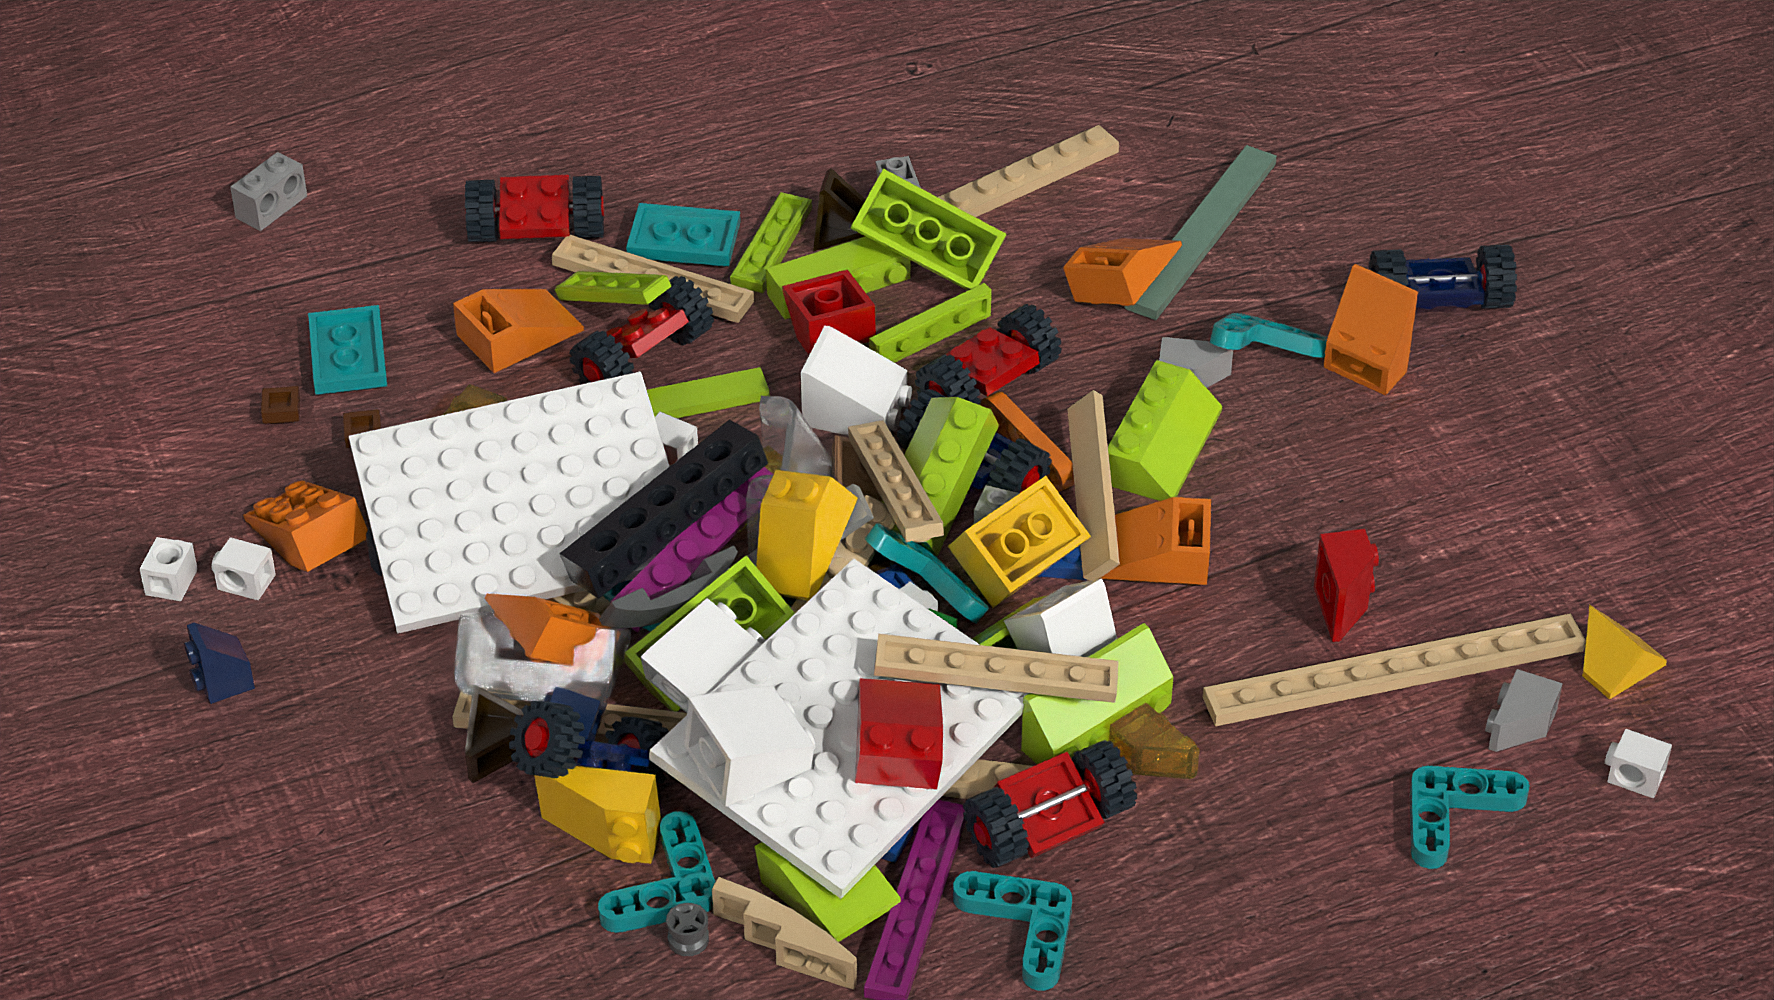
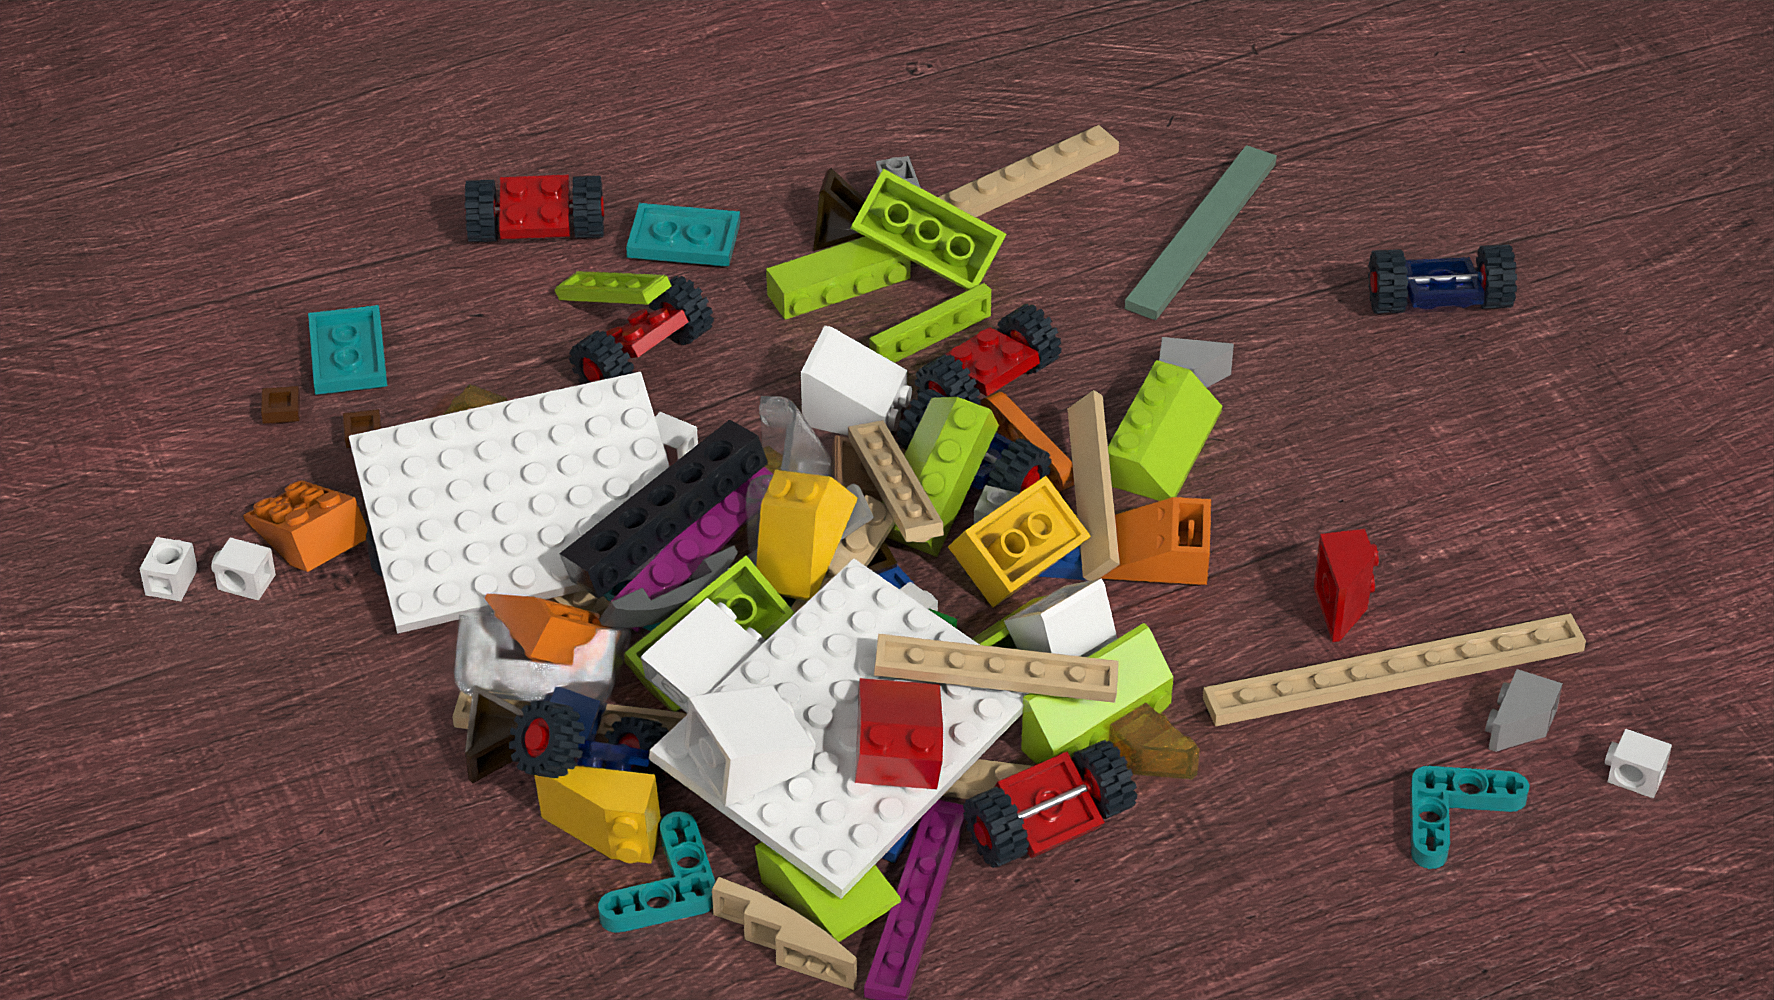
(219, 663): dark blue slope -> none
(268, 191): light grey brick -> none
(512, 324): orange slope -> none
(584, 255): tan plate -> none
(680, 924): dark grey wheel -> none
(709, 393): lime tile -> none
(771, 241): lime tile -> none
(833, 302): red slope -> none
(930, 568): teal beam -> none
(1040, 916): teal beam -> none
(1117, 269): orange slope -> none
(1241, 329): teal beam -> none
(1372, 331): orange slope -> none
(1616, 655): yellow slope -> none

